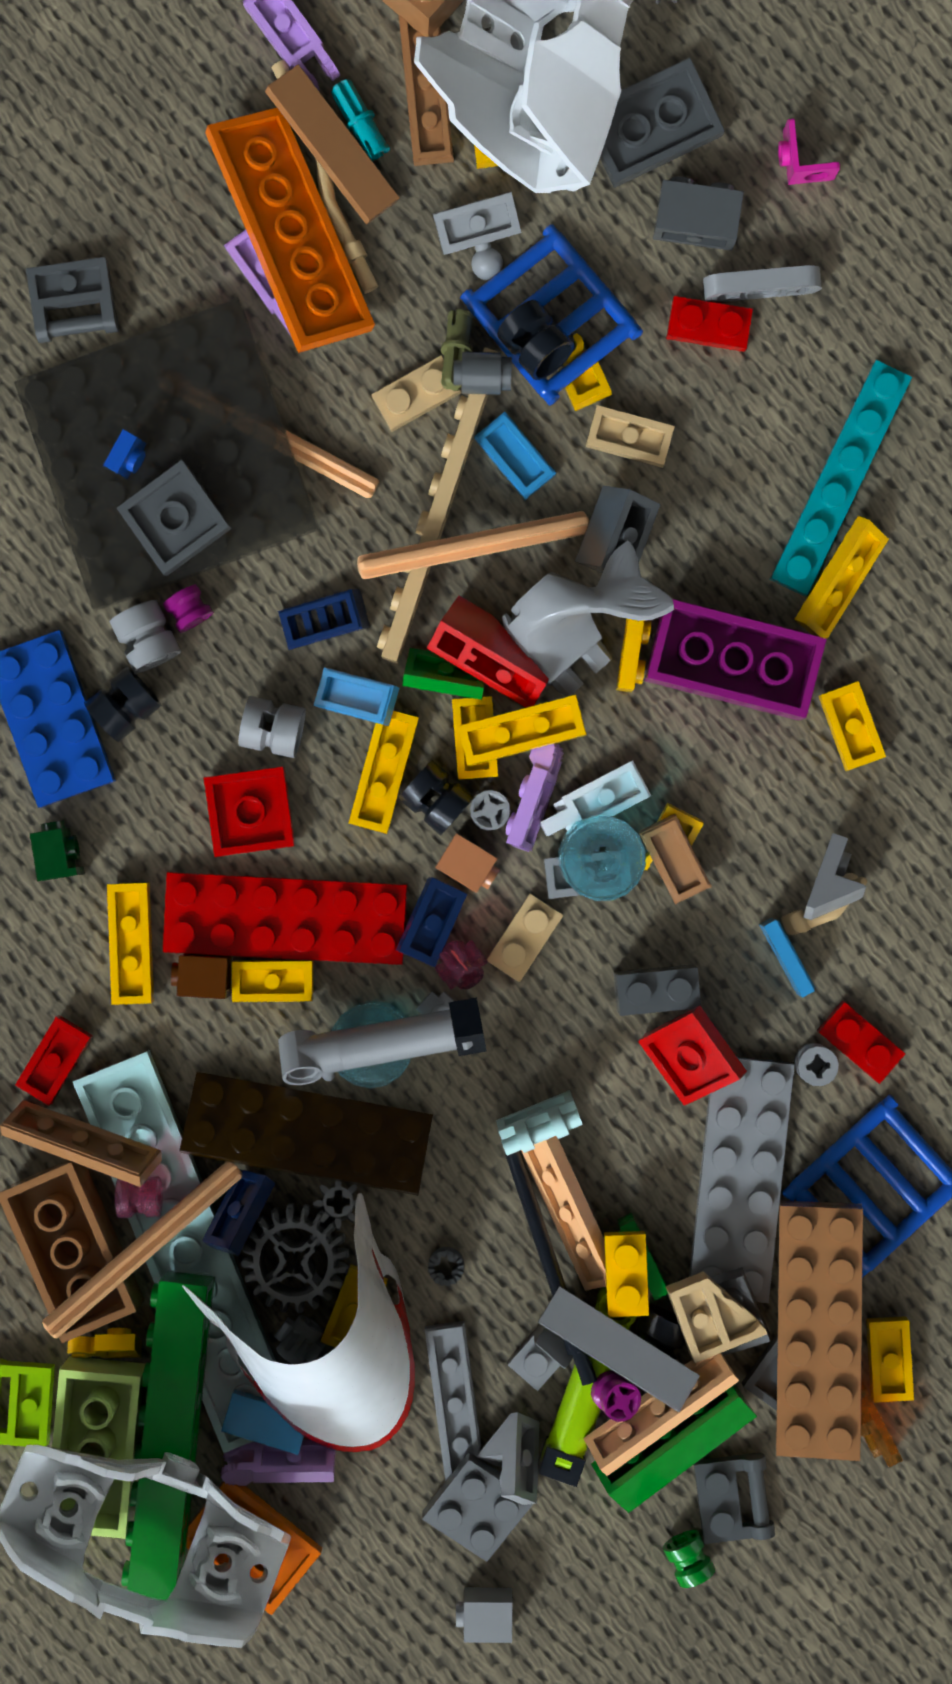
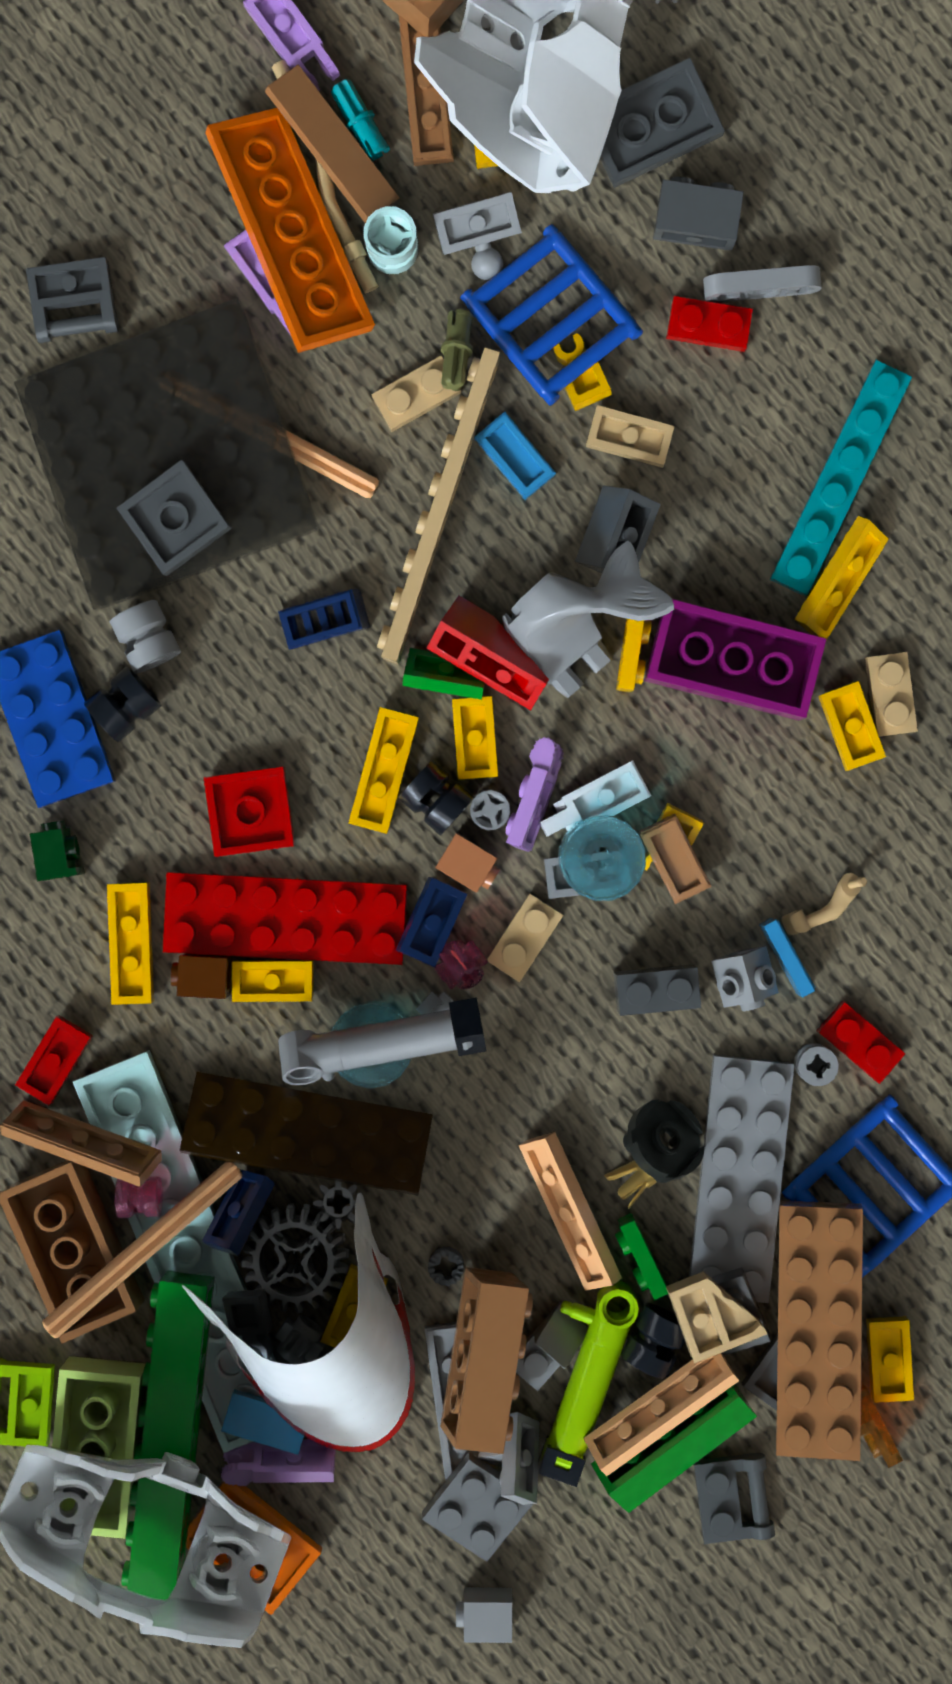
(114, 1344): yellow plate -> none
(126, 455): blue plate -> none
(188, 608): magenta wheel -> none
(250, 1317): none -> dark grey plate
(286, 728): light grey wheel -> none
(356, 696): dark azure tile -> none
(391, 240): none -> light aqua wheel
(472, 545): light nougat axle -> none
(483, 373): dark grey brick -> none
(485, 1360): none -> medium nougat brick
(522, 730): yellow plate -> none
(530, 334): black wheel -> none
(538, 1123): light aqua plate -> none
(546, 1253): black bar -> none
(619, 1349): light grey tile -> none
(626, 1274): yellow plate -> none
(626, 1398): magenta wheel -> none
(637, 1180): none -> pearl gold piece
(648, 1150): none -> pearl dark grey plate
(689, 1559): green wheel -> none
(692, 1056): red plate -> none
(745, 978): none -> light grey brick
(789, 157): dark pink bracket -> none
(829, 889): light grey slope -> none
(891, 694): none -> tan plate

